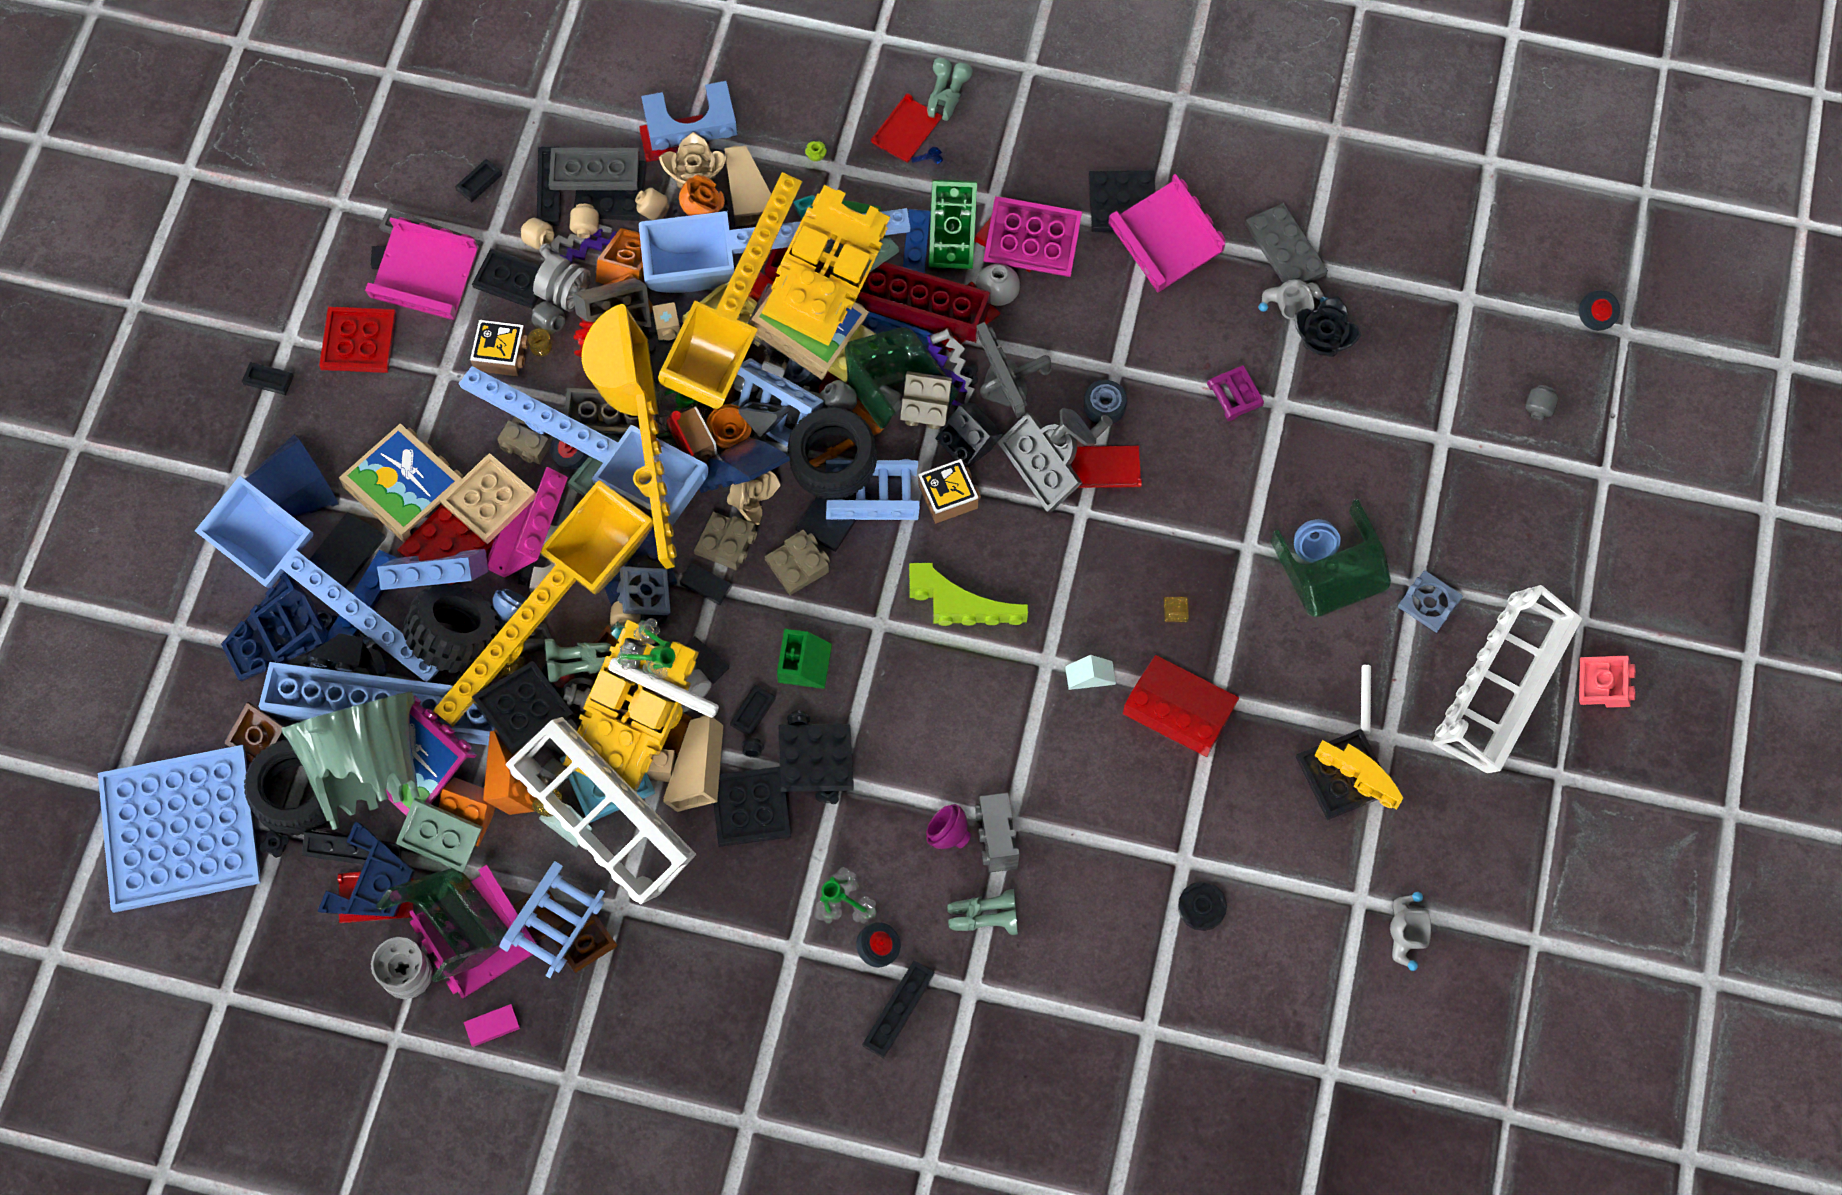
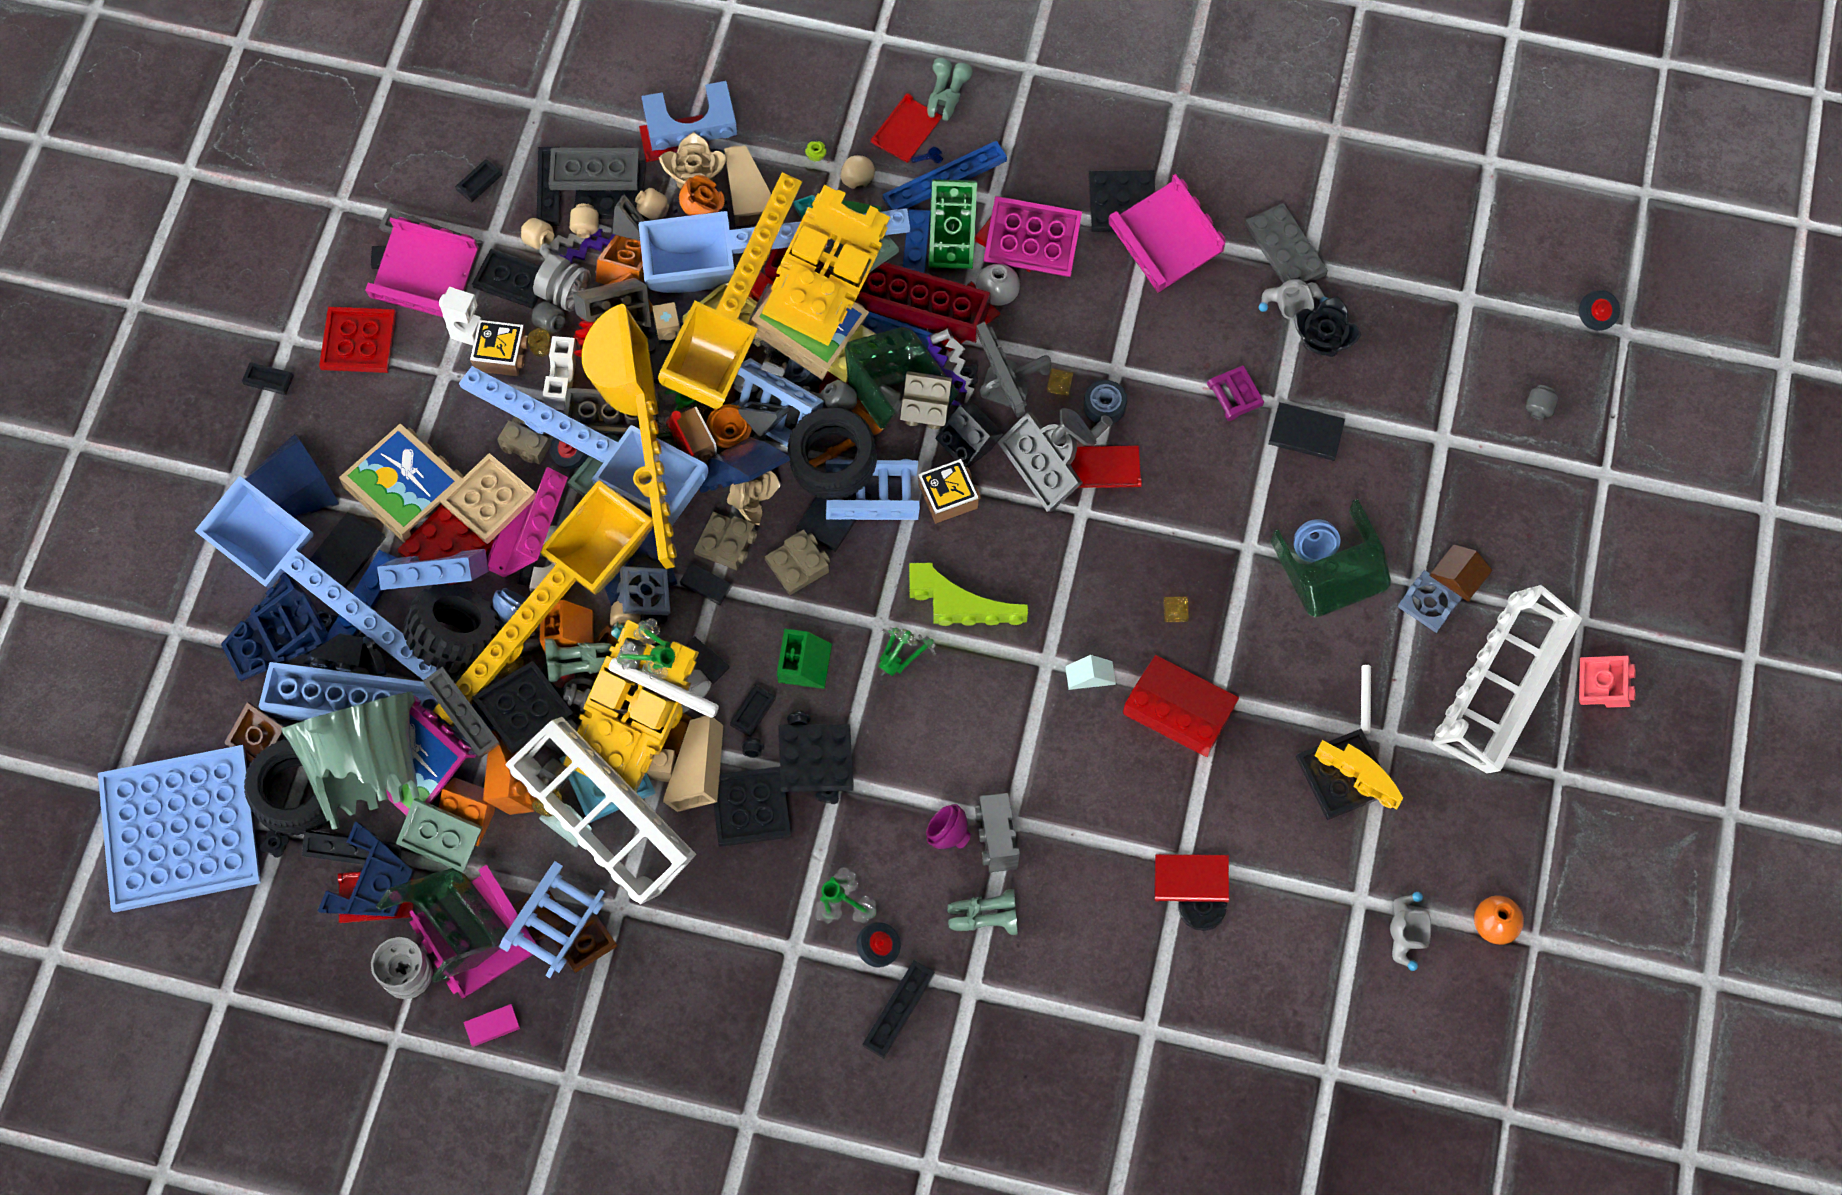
(458, 312): none -> white arch
(461, 712): none -> dark grey plate
(561, 371): none -> white arch
(568, 625): none -> orange slope
(626, 219): none -> dark grey slope
(857, 171): none -> tan hair
(890, 661): none -> green plant
(959, 169): none -> blue plate
(1059, 382): none -> clear yellow tile
(1192, 878): none -> red piece
(1306, 431): none -> black tile
(1462, 571): none -> reddish brown slope
(1494, 928): none -> orange piece

